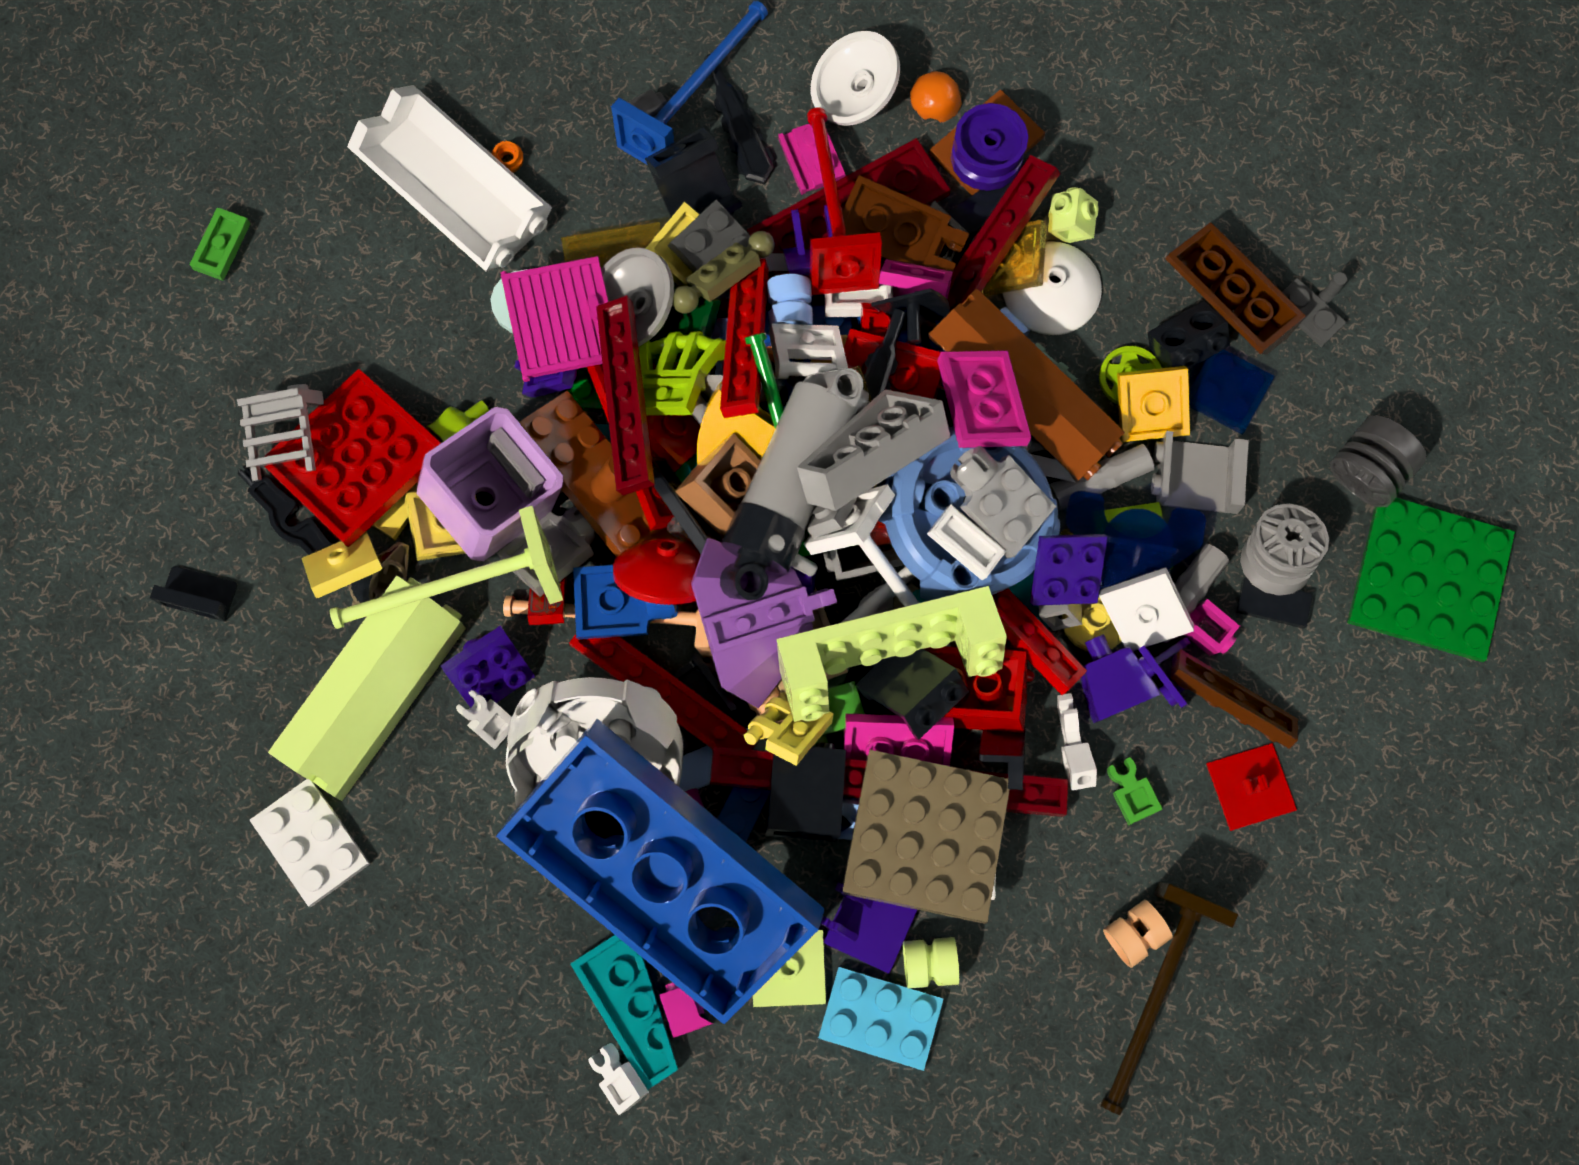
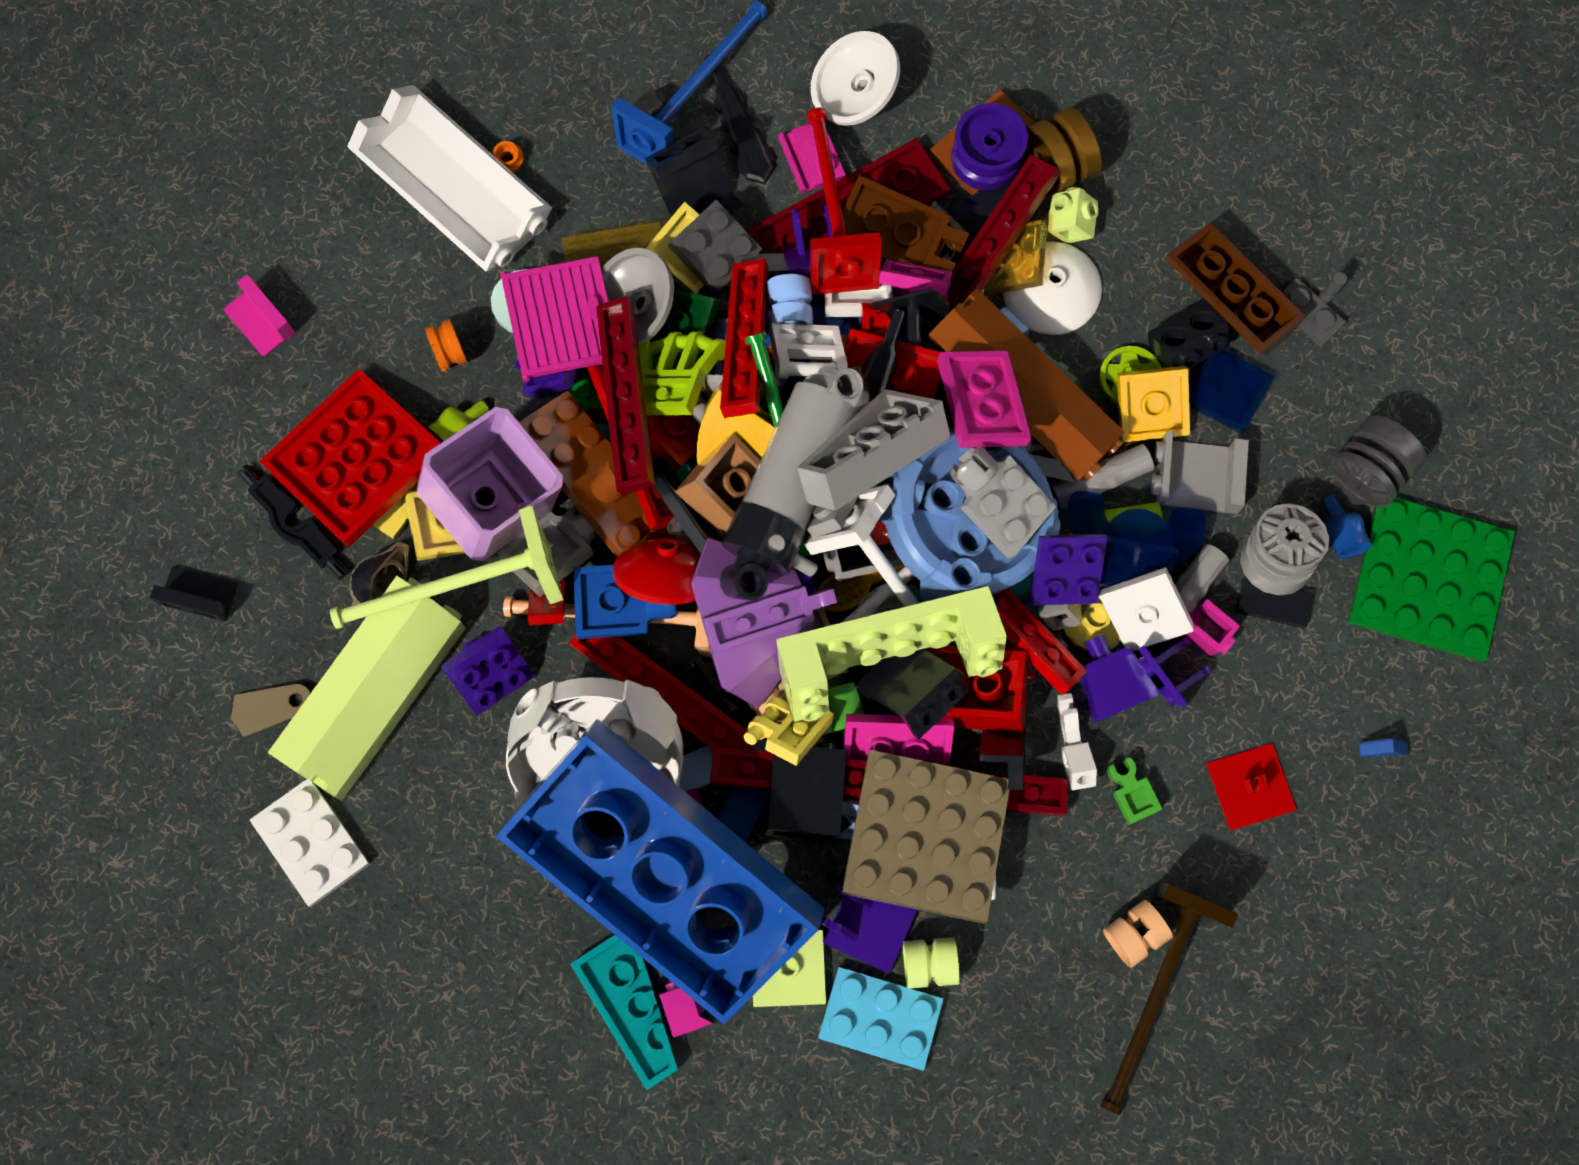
(220, 244): bright green plate -> none
(258, 318): none -> dark pink panel
(265, 708): none -> dark tan piece
(278, 406): light grey plate -> none
(341, 565): light yellow plate -> none
(445, 345): none -> orange wheel
(487, 719): white plate -> none
(515, 463): light grey tile -> none
(620, 1081): white plate -> none
(723, 272): olive plate -> none
(850, 590): none -> piece
(936, 96): orange hair -> none
(966, 542): white tile -> none
(1067, 145): none -> pearl gold wheel
(1234, 698): reddish brown plate -> none
(1345, 530): none -> blue piece
(1384, 748): none -> blue tile

